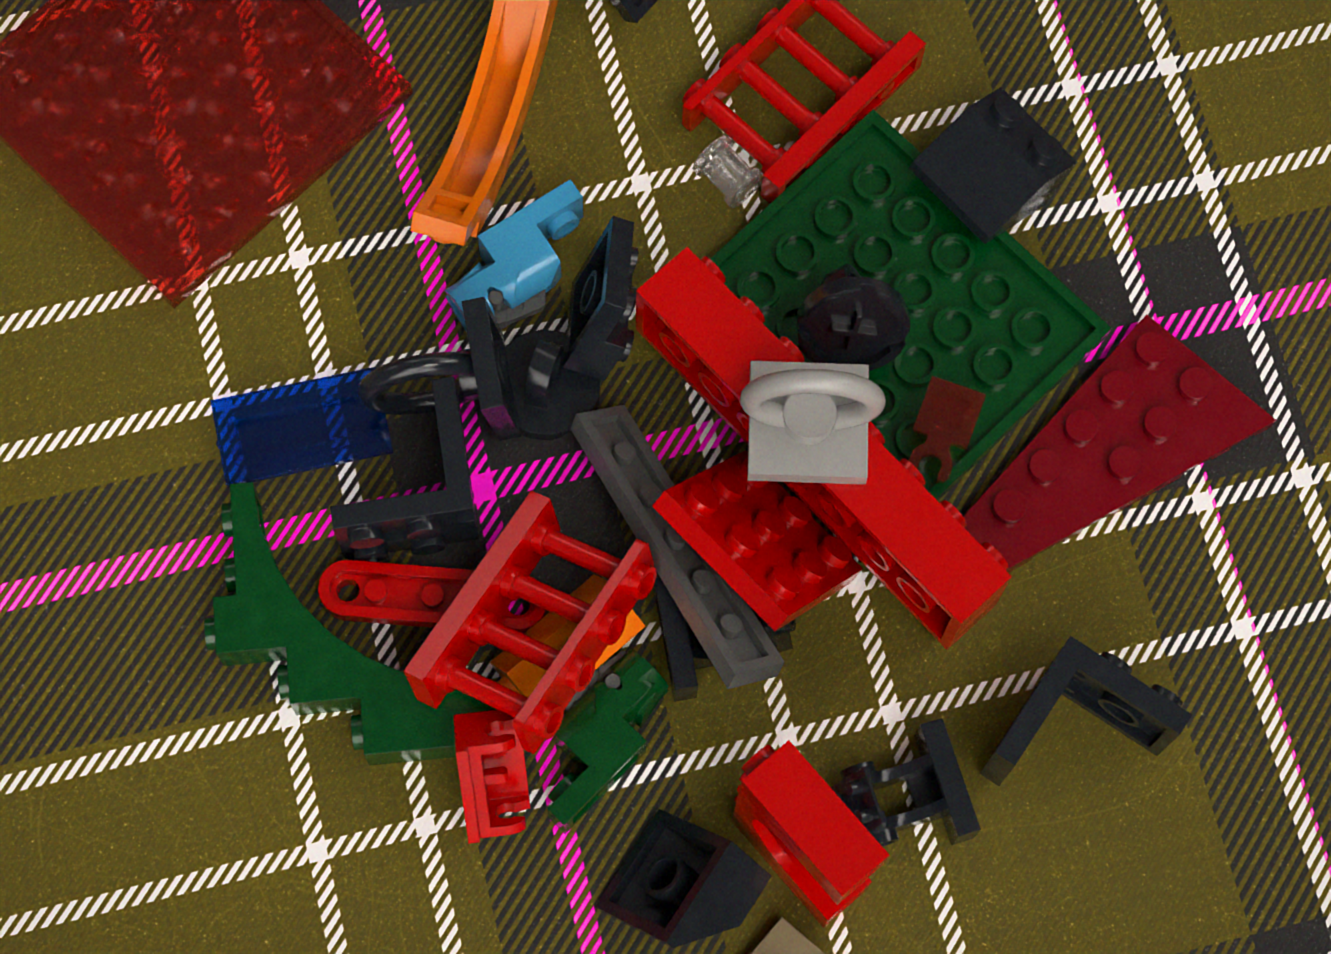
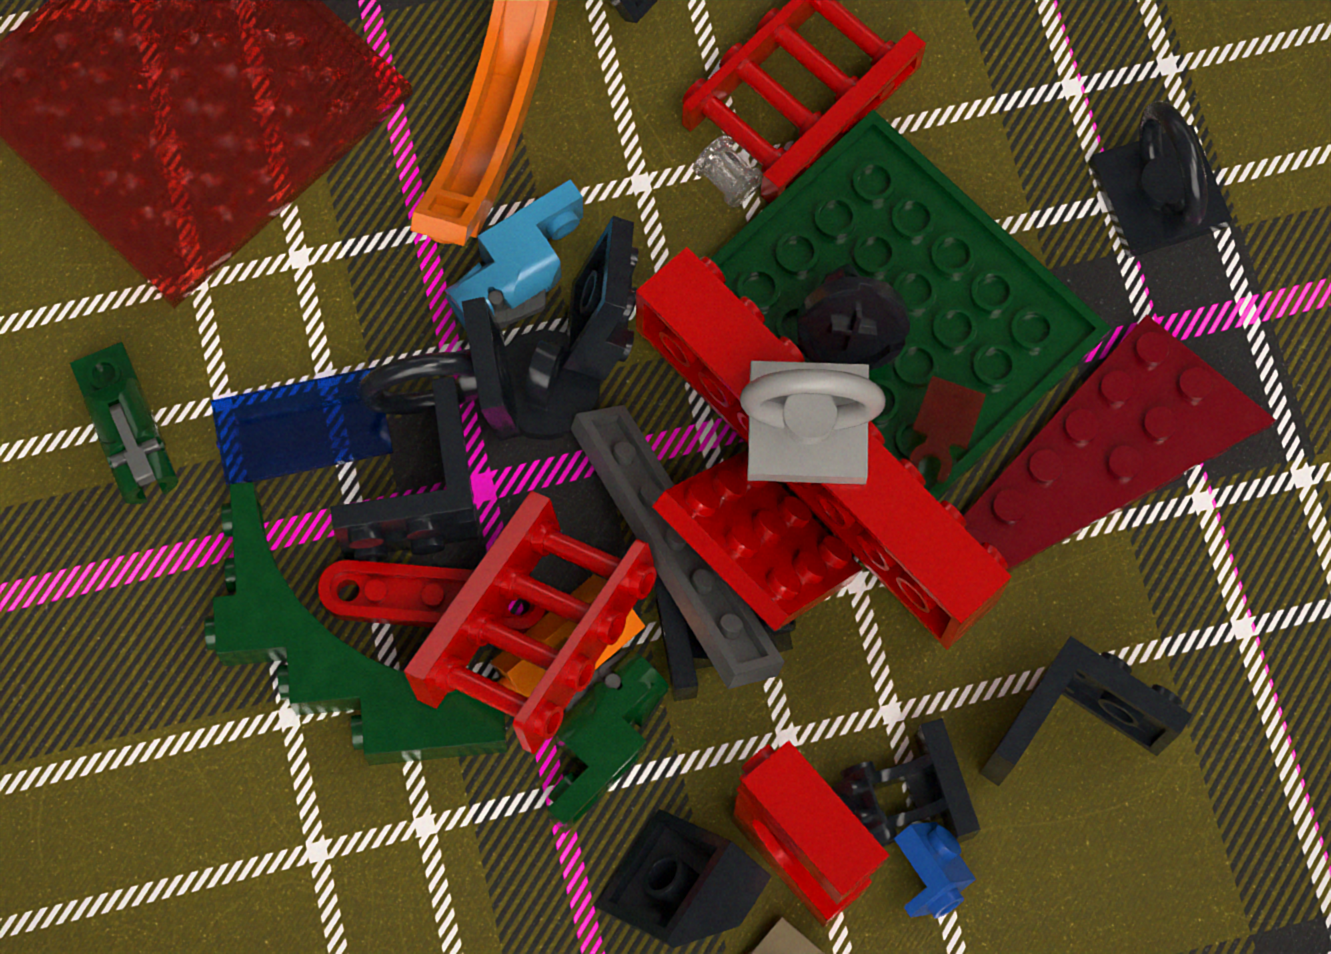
(124, 422): none -> dark green plate
(490, 774): red hinge -> none
(937, 861): none -> blue bracket
(993, 165): black slope -> none
(1160, 185): none -> black tile

